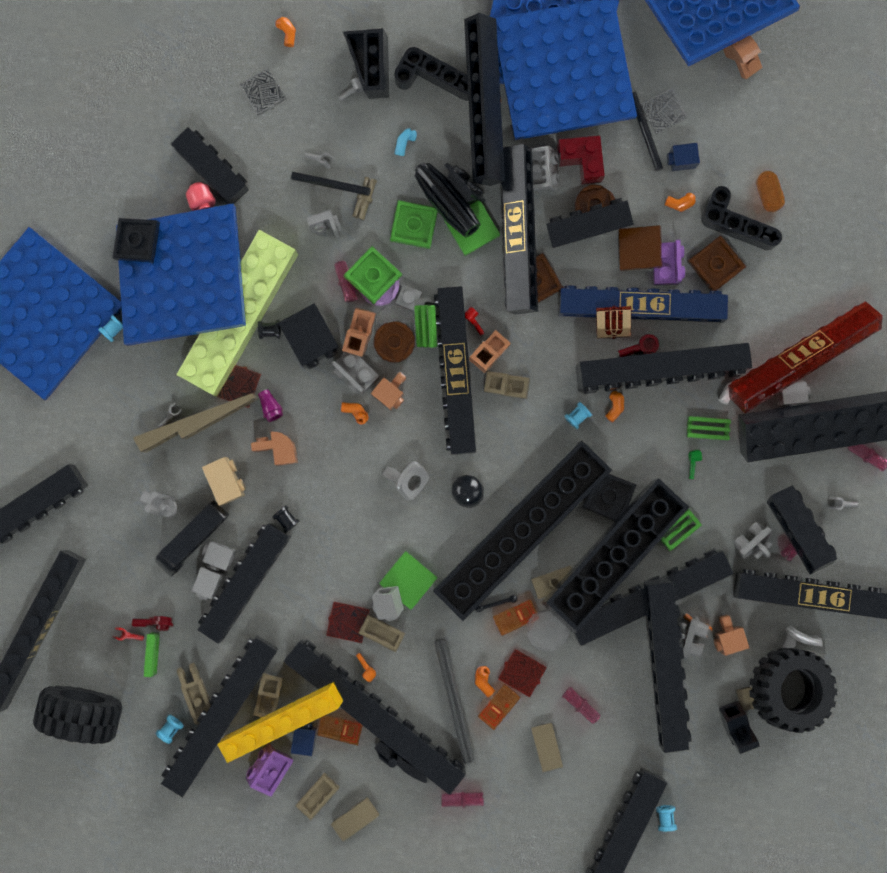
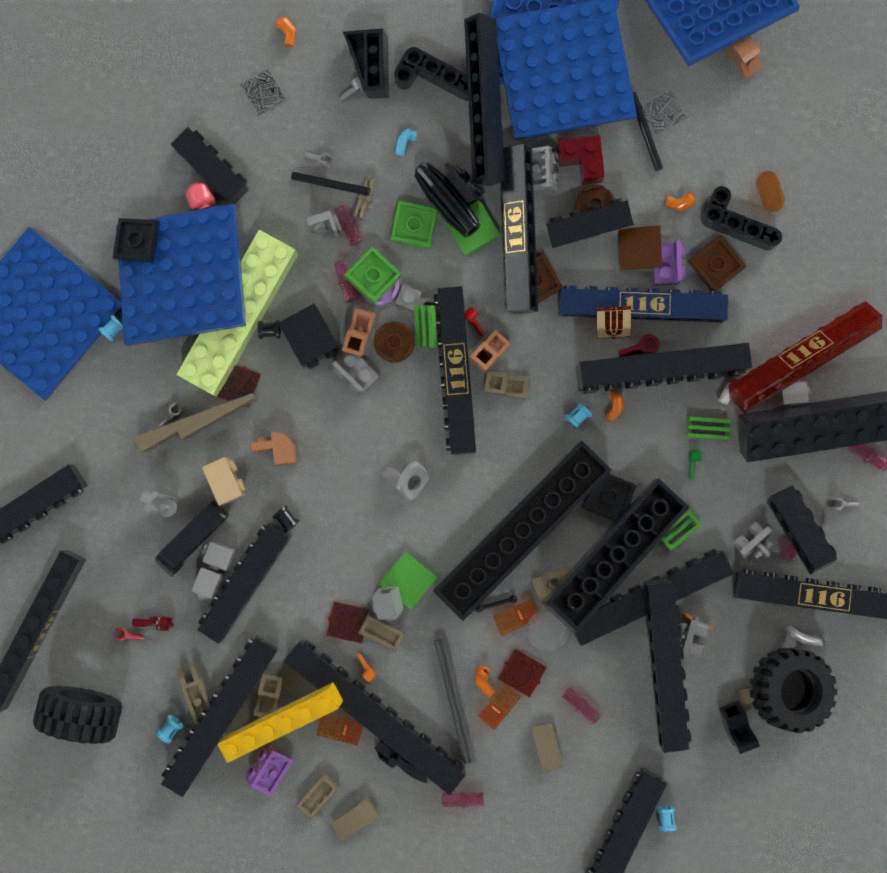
(151, 654): bright green tile -> none
(270, 407): magenta cone -> none
(304, 740): dark blue brick -> none
(348, 225): none -> clear pink axle
(357, 410): orange arm -> none
(388, 392): nougat brick -> none
(467, 491): black hair -> none
(683, 157): dark blue brick -> none
(731, 638): nougat brick -> none

